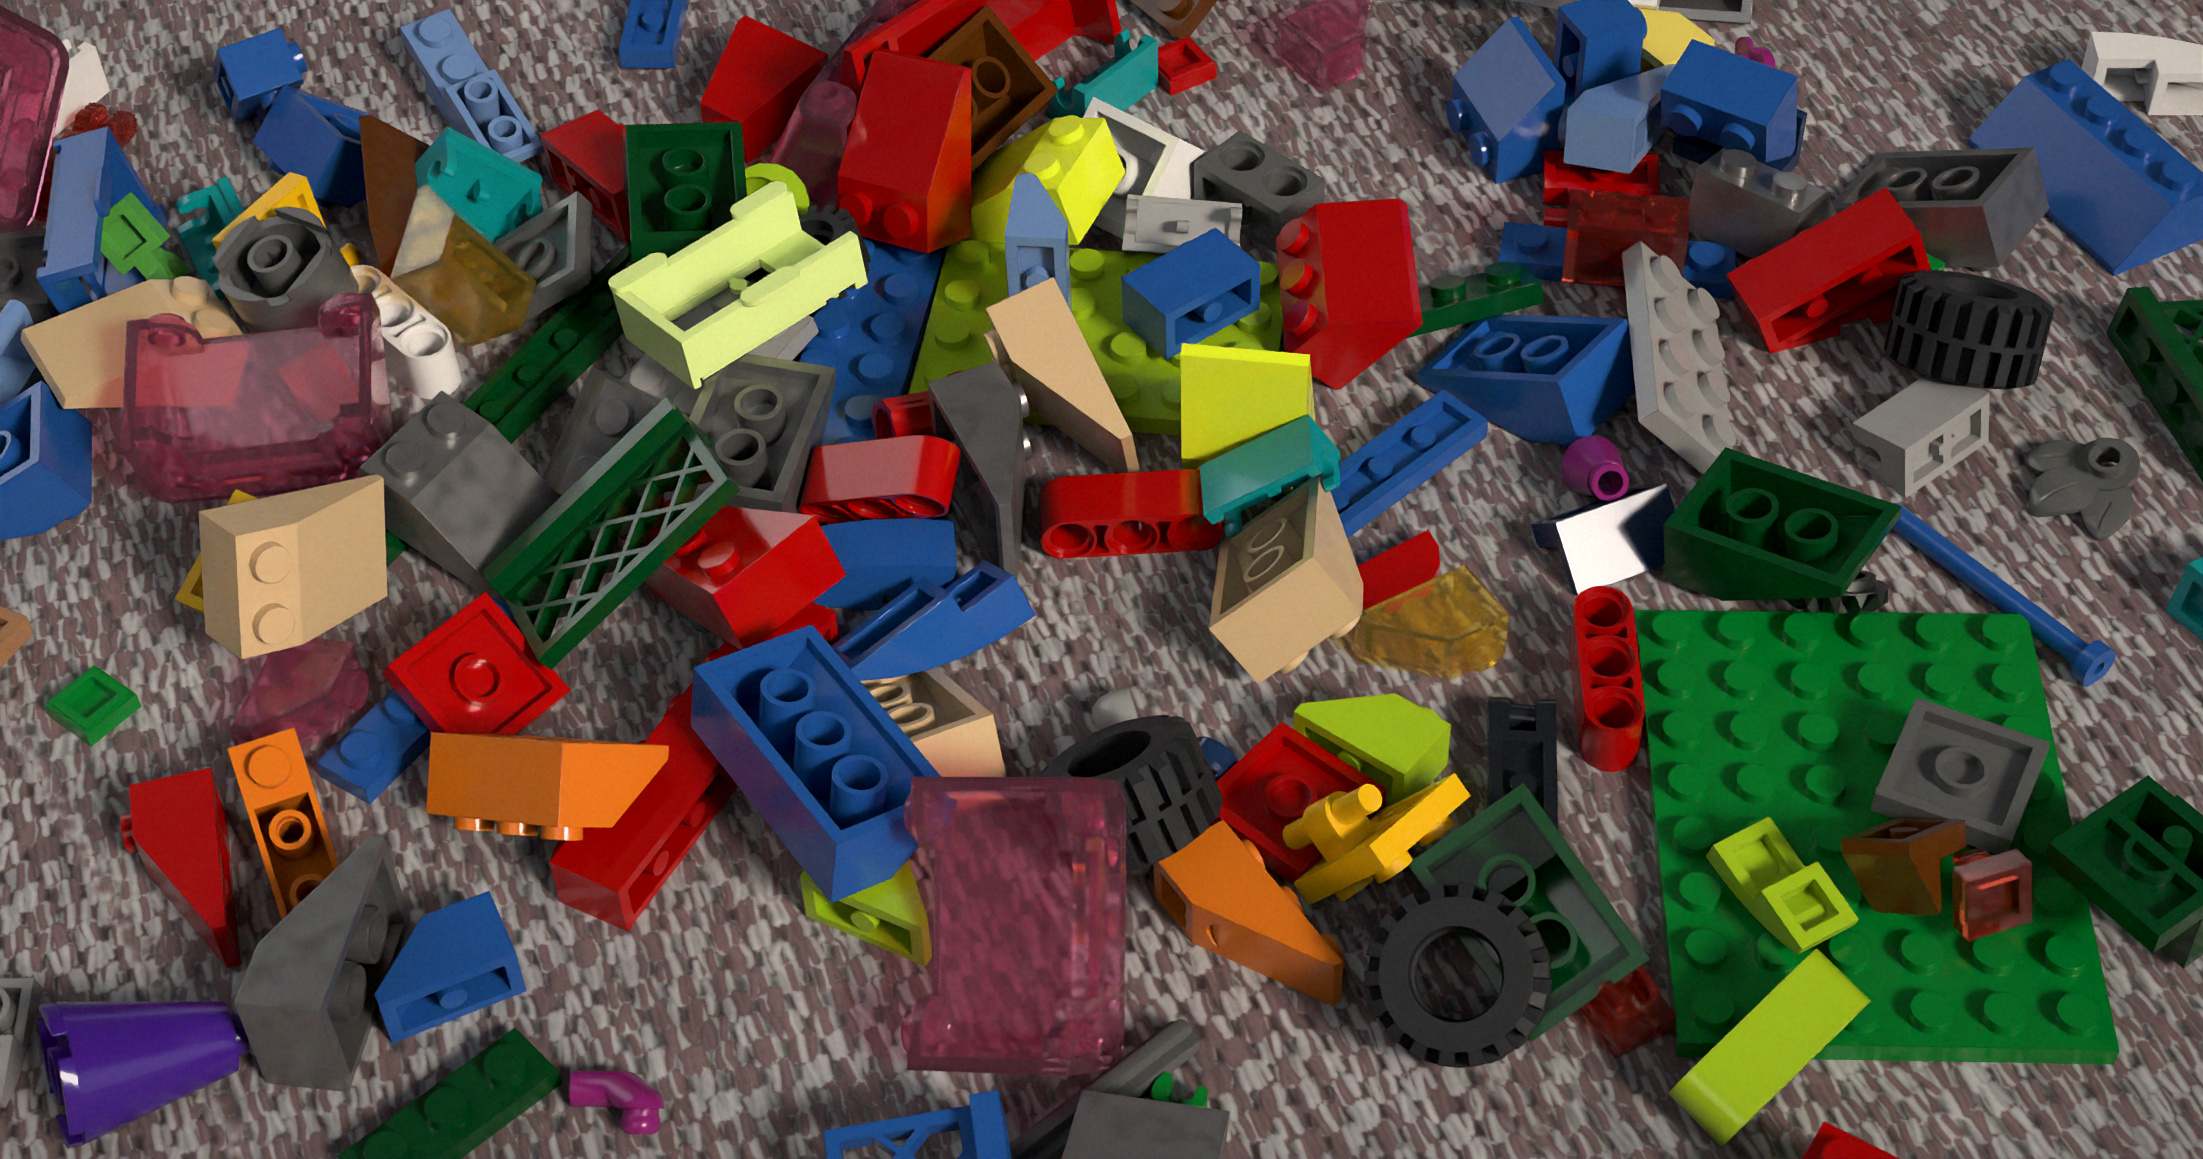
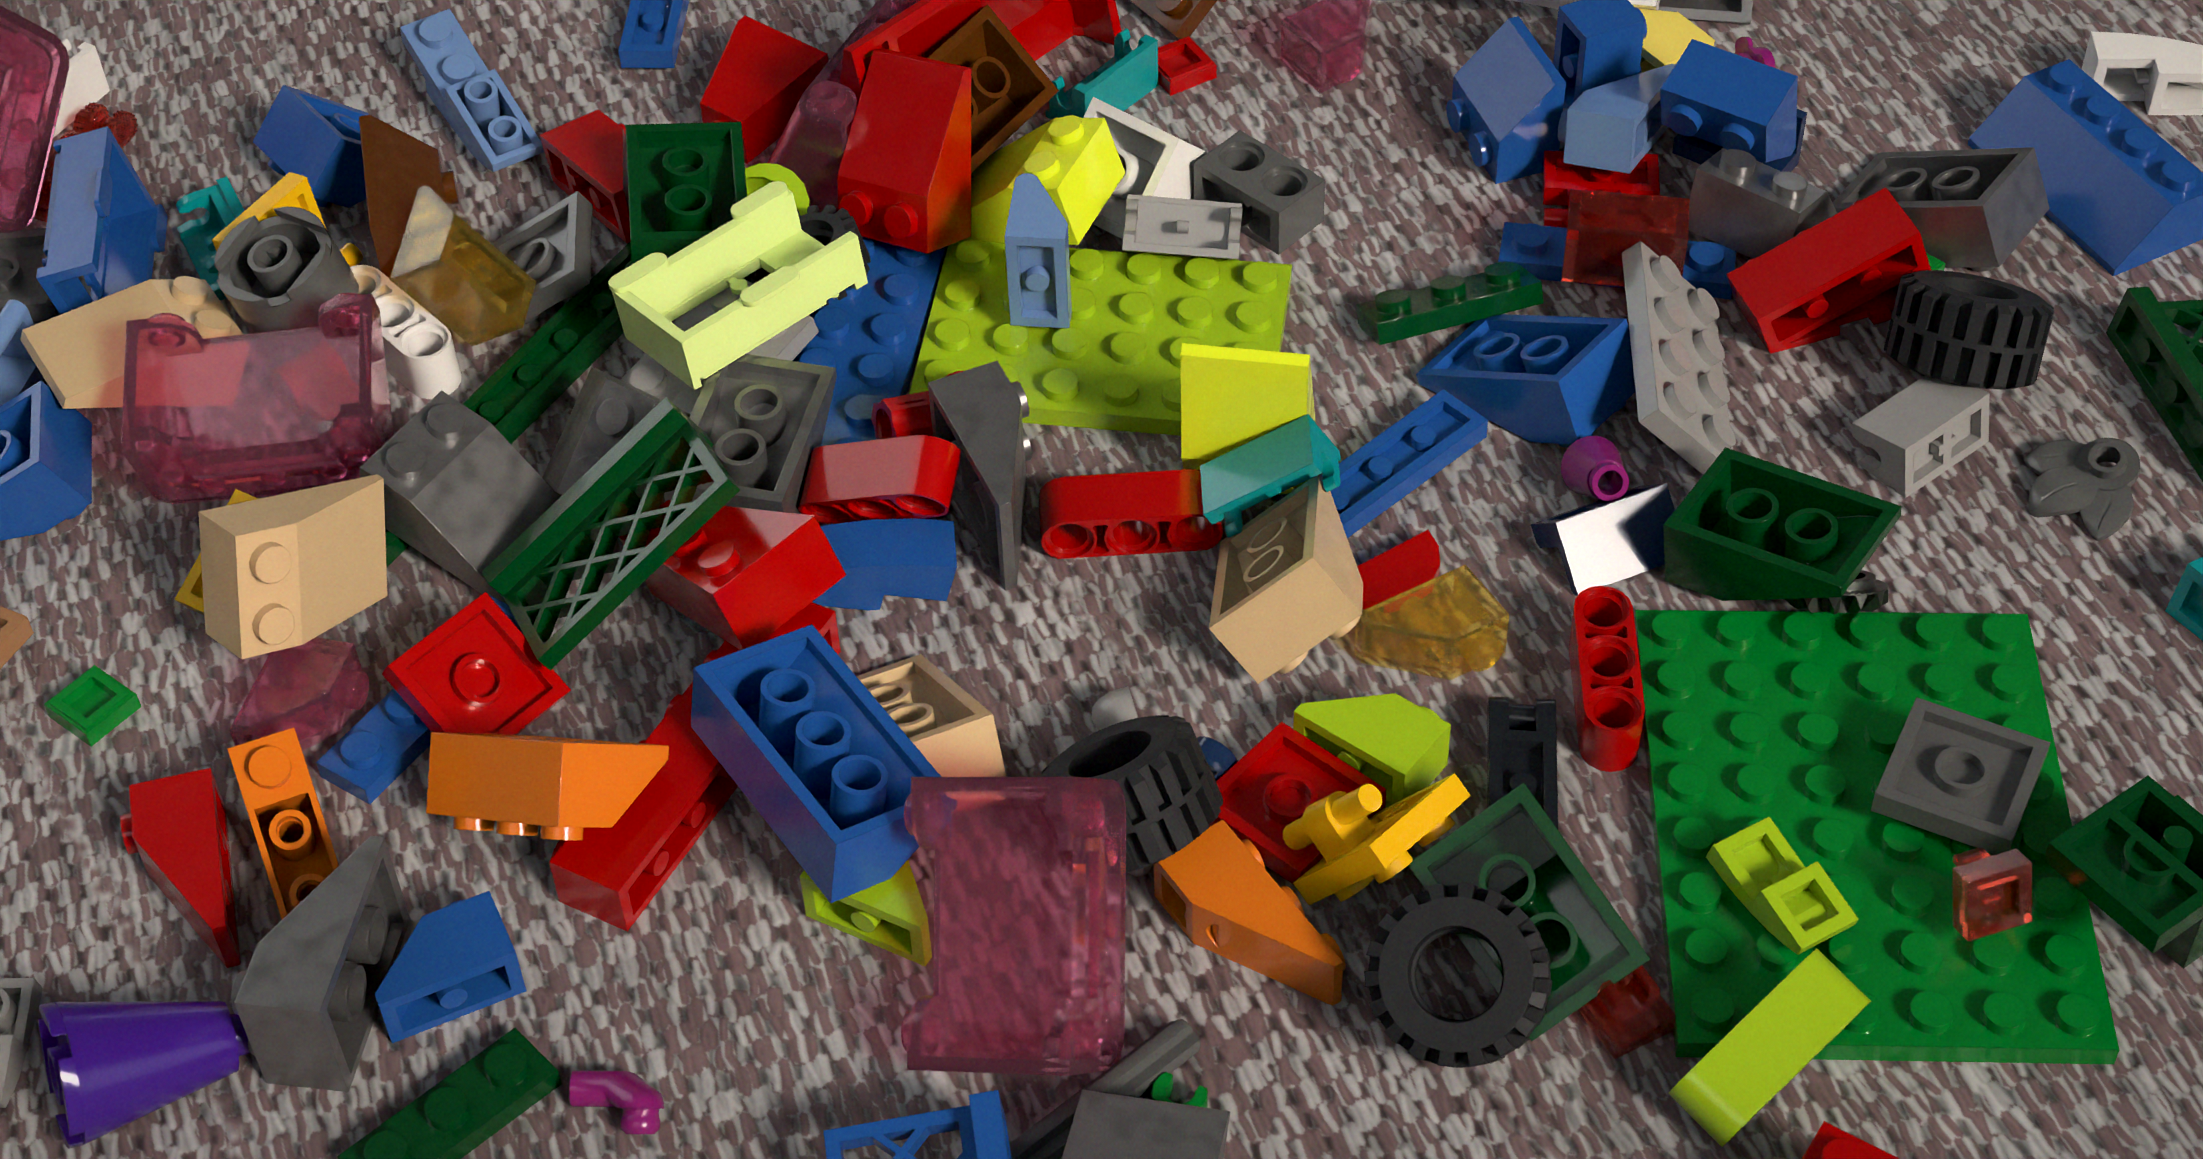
(134, 239): bright green plate -> none
(255, 71): blue brick -> none
(480, 183): teal hinge -> none
(936, 625): blue slope -> none
(1047, 354): tan slope -> none
(1190, 292): blue brick -> none
(1347, 285): red slope -> none
(1902, 861): reddish brown slope -> none
(2088, 660): blue bar -> none

